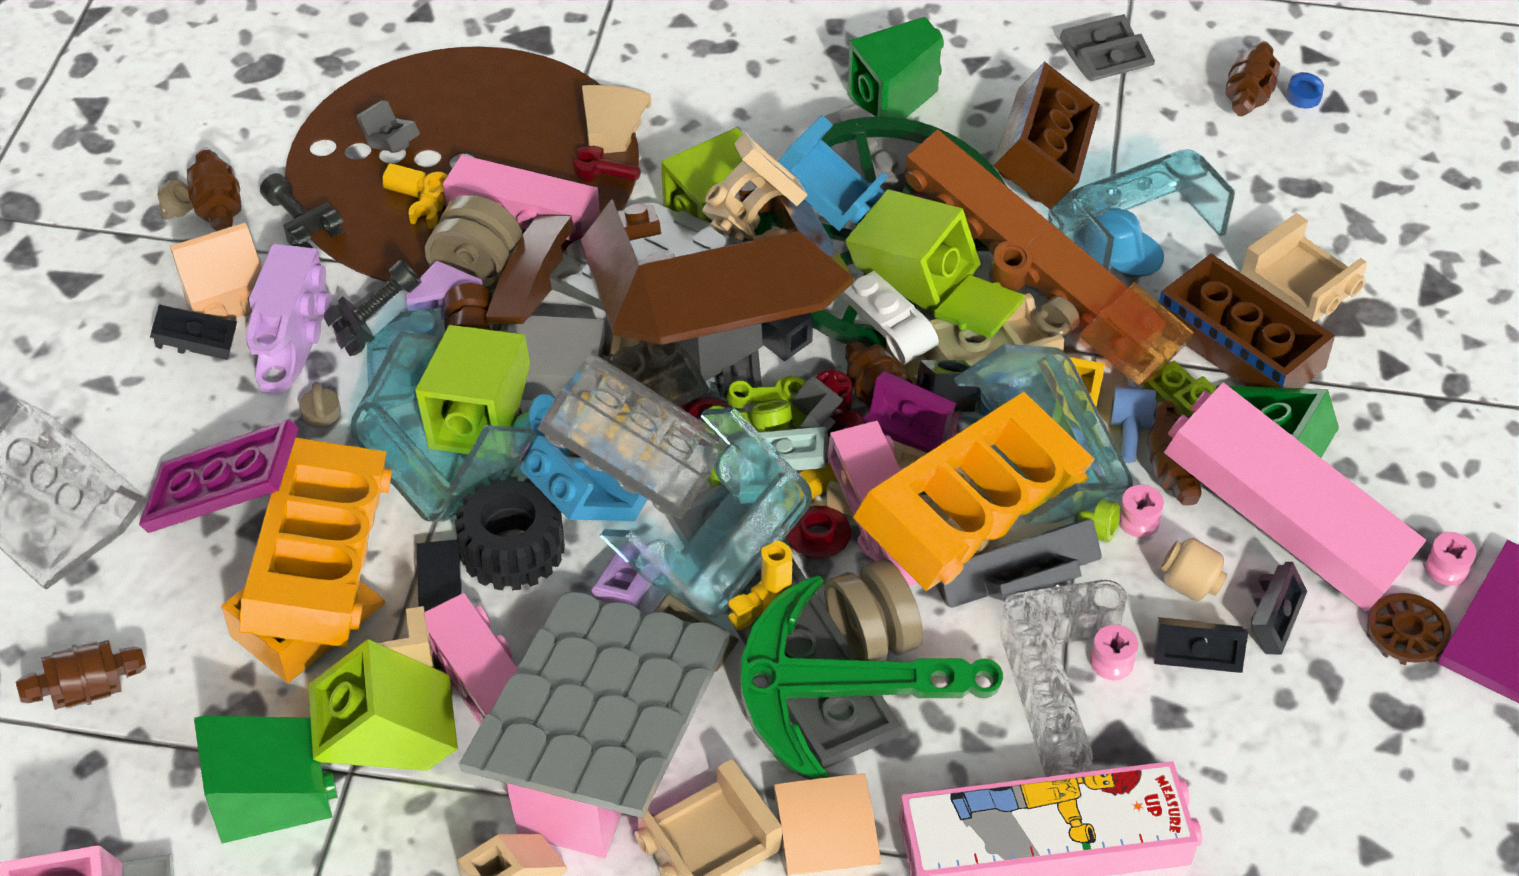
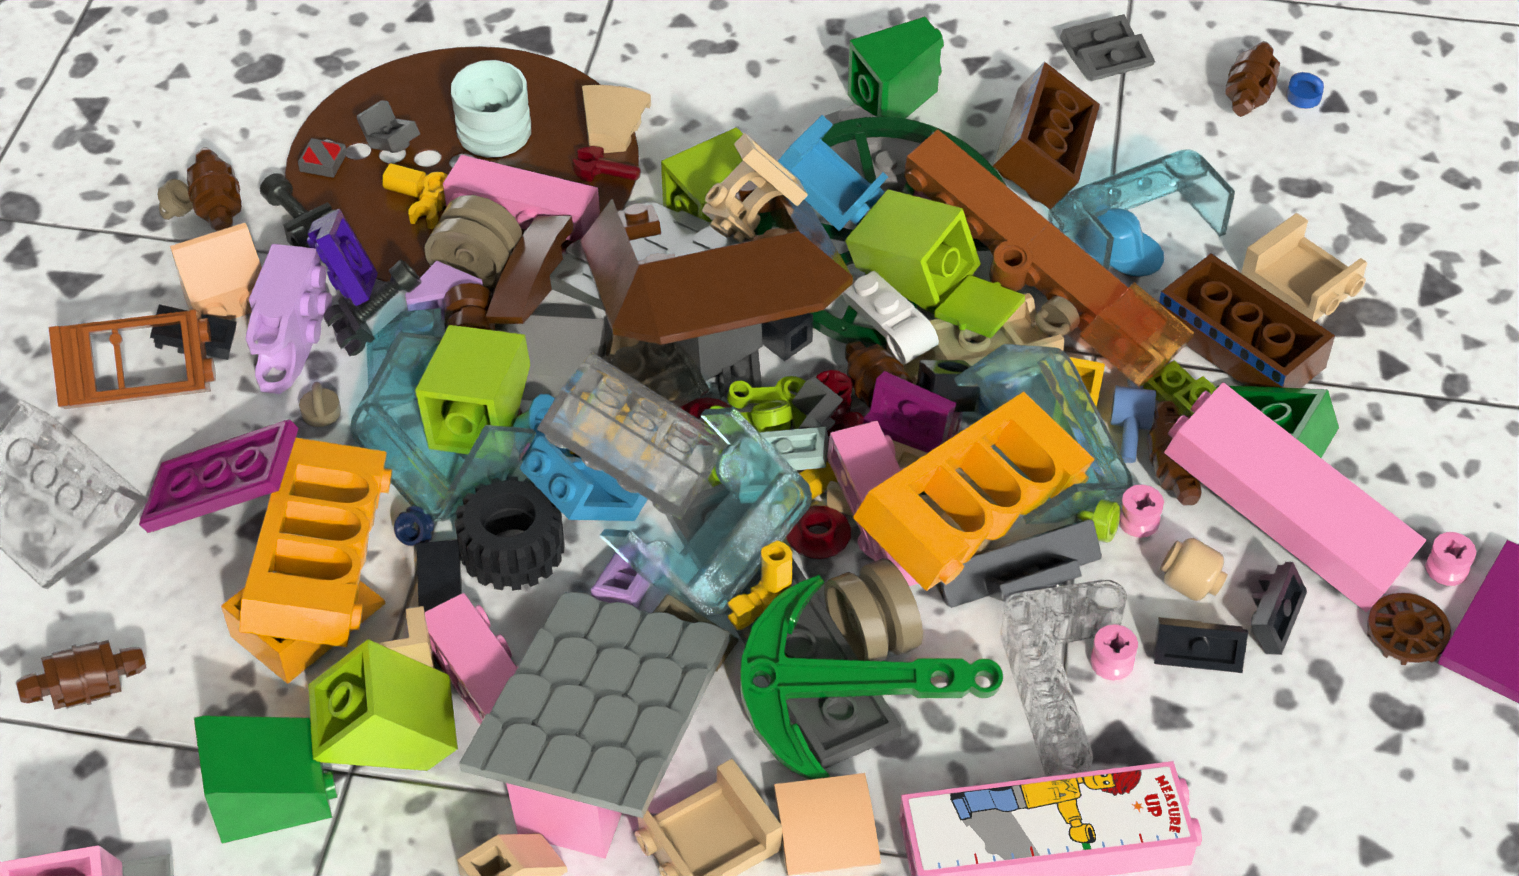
(75, 364): none -> dark orange door
(322, 157): none -> dark grey tile
(344, 256): none -> dark purple plate
(405, 529): none -> dark blue plate
(491, 108): none -> light aqua wheel

